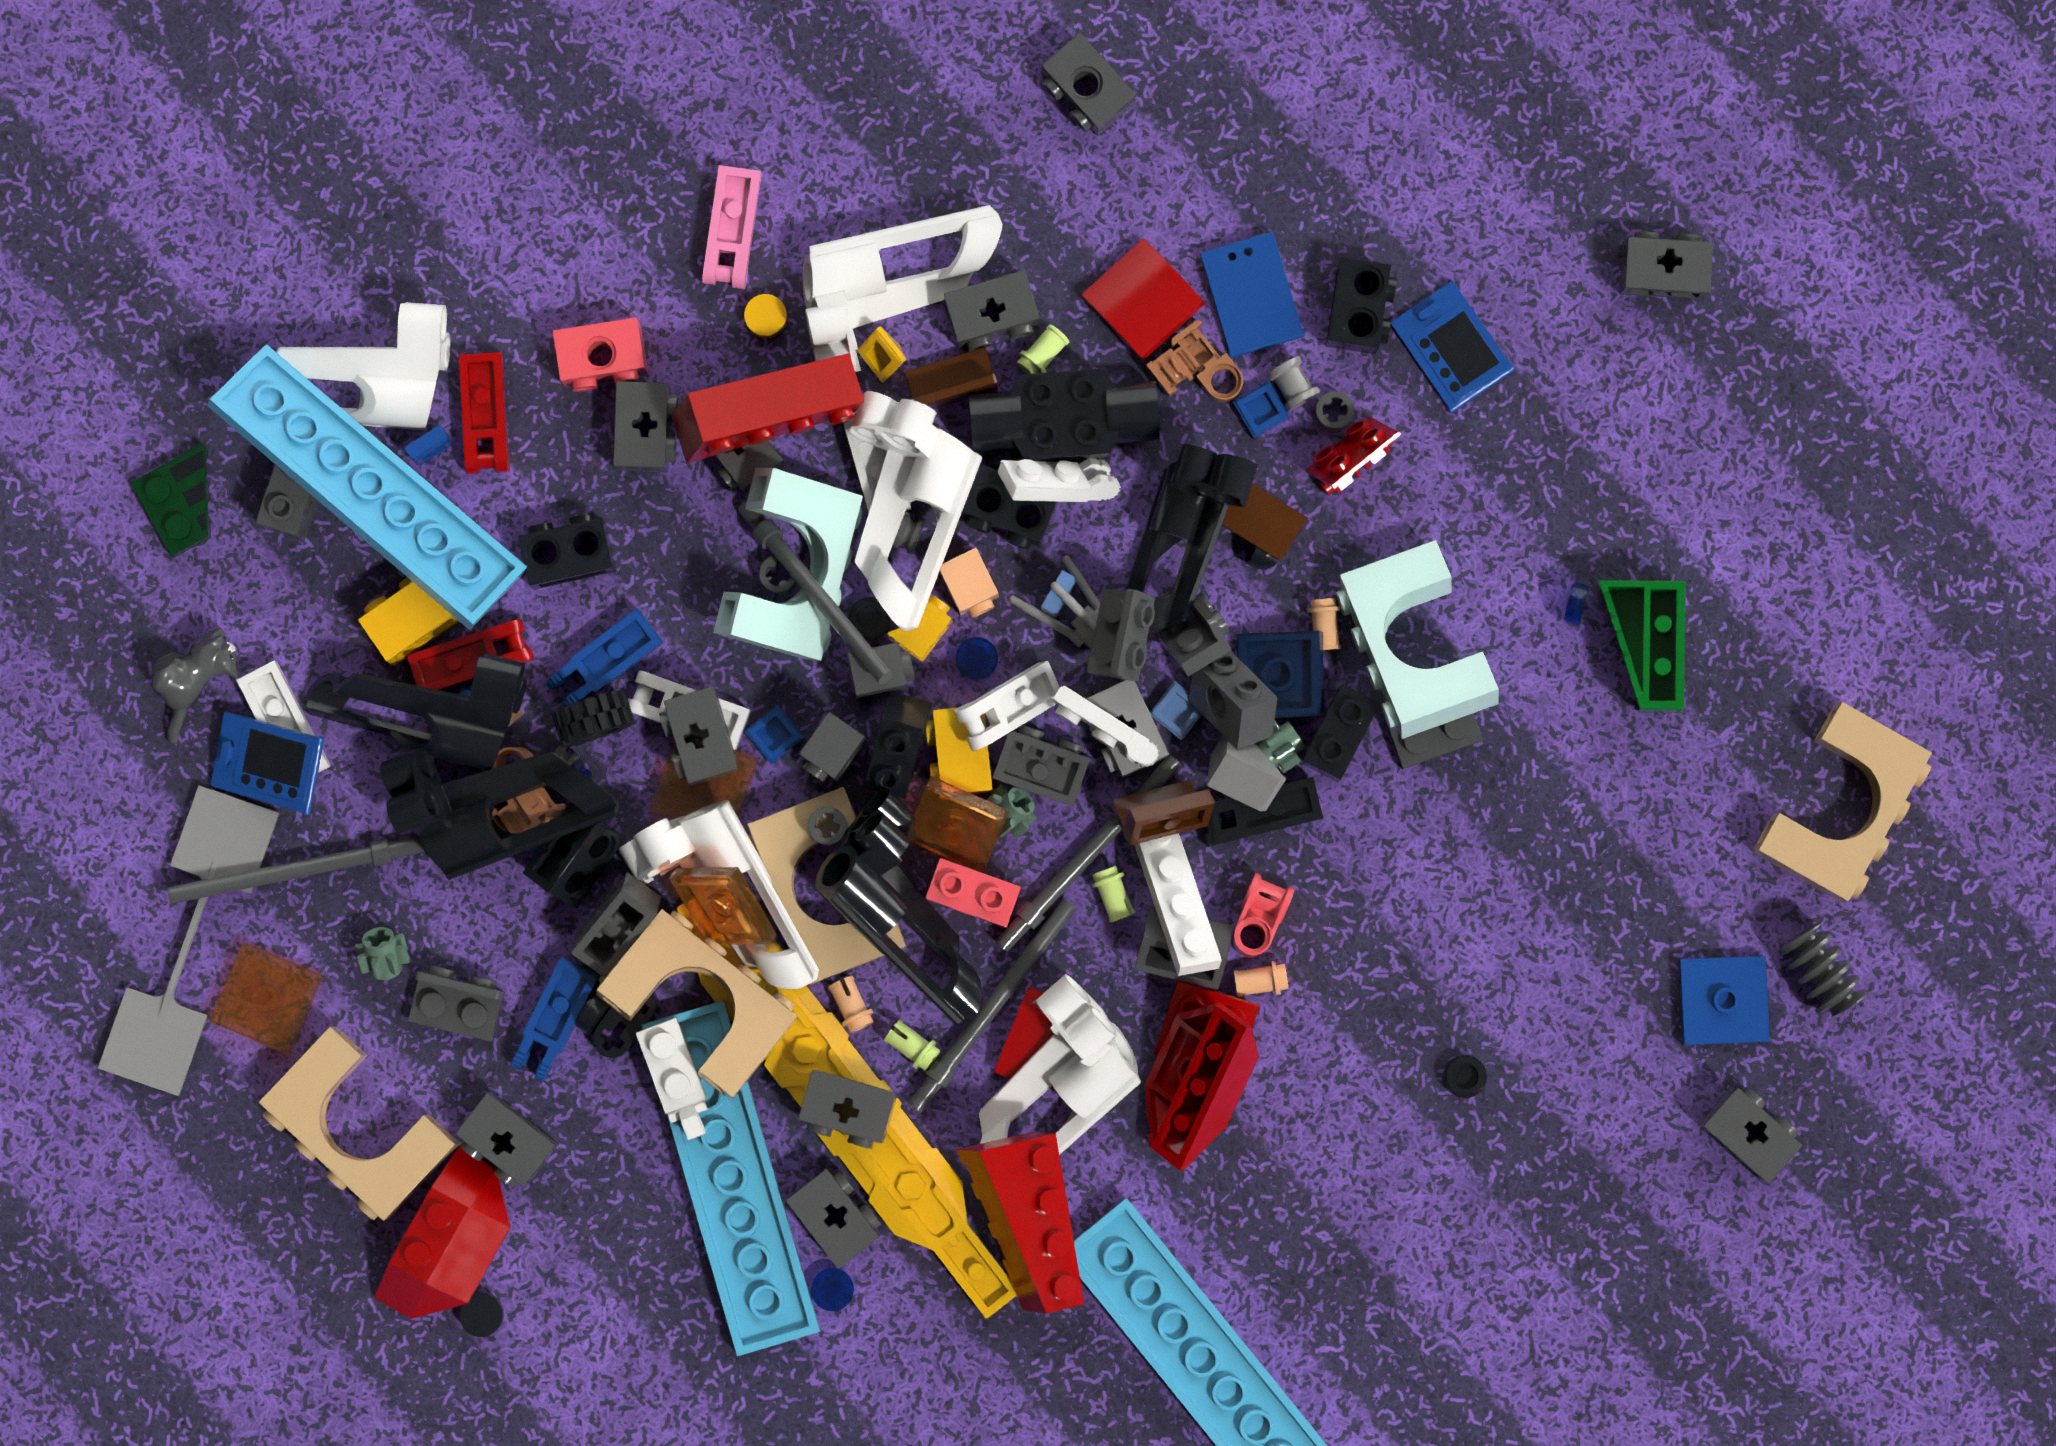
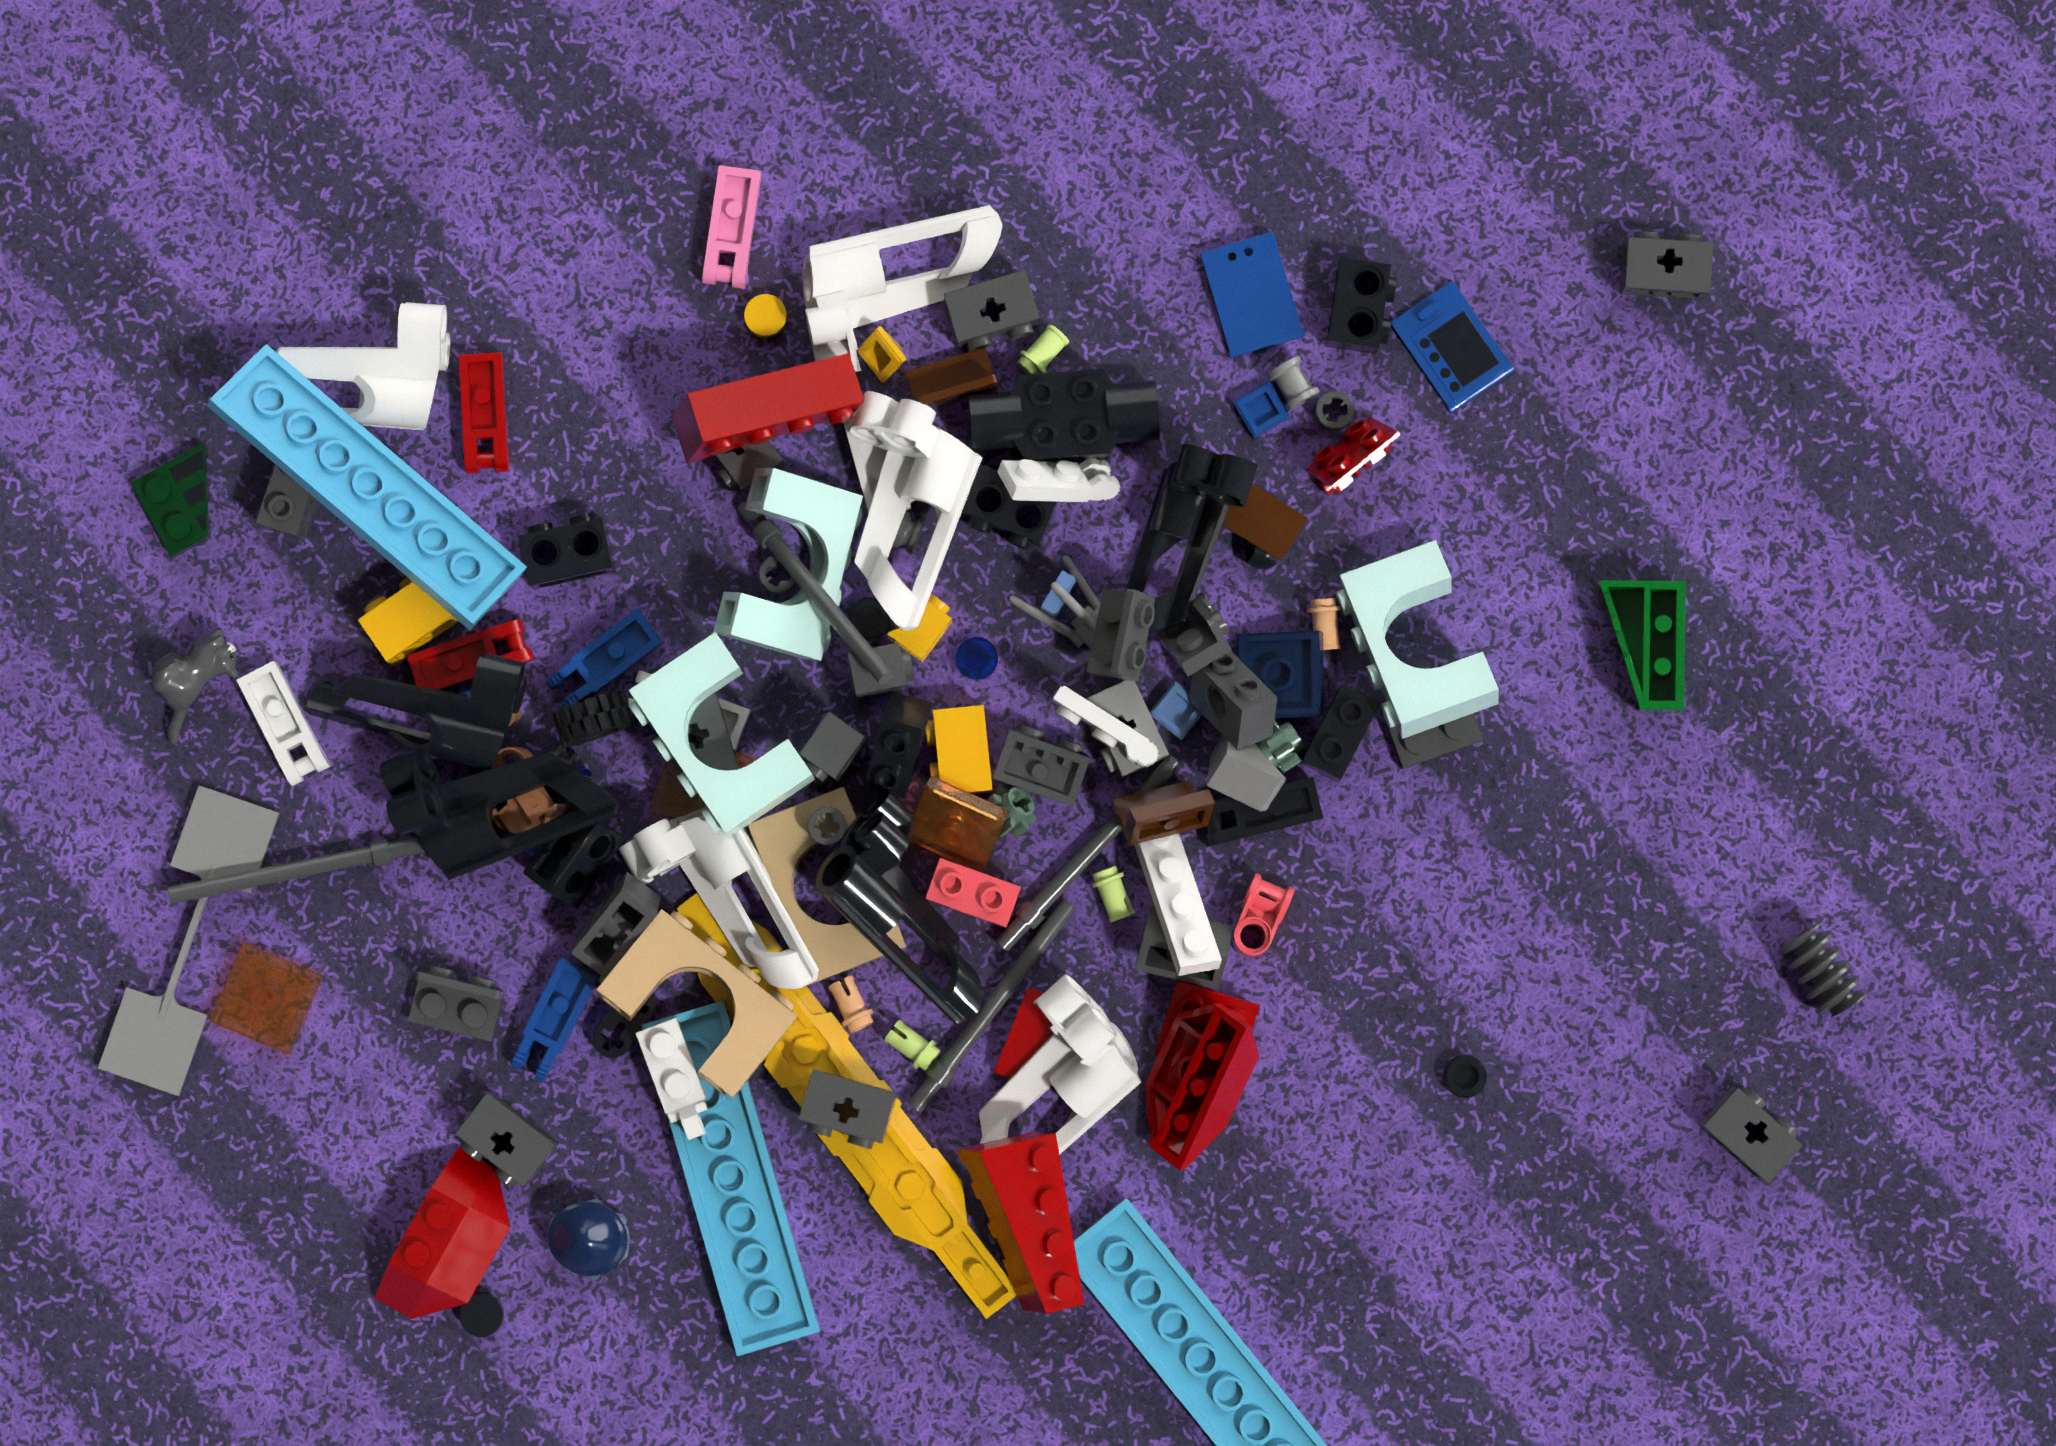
(267, 762): blue container -> none
(301, 1105): tan arch -> none
(382, 953): sand green gear -> none
(429, 445): blue tile -> none
(577, 344): coral brick -> none
(589, 1238): none -> dark blue hair
(592, 1015): black tile -> none
(633, 404): dark grey brick -> none
(668, 703): none -> light aqua arch
(722, 905): clear orange plate -> none
(774, 734): blue tile -> none
(811, 1208): dark grey brick -> none
(832, 1289): clear blue tile -> none
(969, 583): light nougat brick -> none
(1009, 705): white plate -> none
(1081, 61): dark grey brick -> none
(1143, 299): red slope -> none
(1193, 356): nougat piece -> none
(1261, 980): light nougat pin -> none
(1576, 604): clear blue tile -> none
(1723, 1000): blue plate -> none
(1892, 770): tan arch -> none

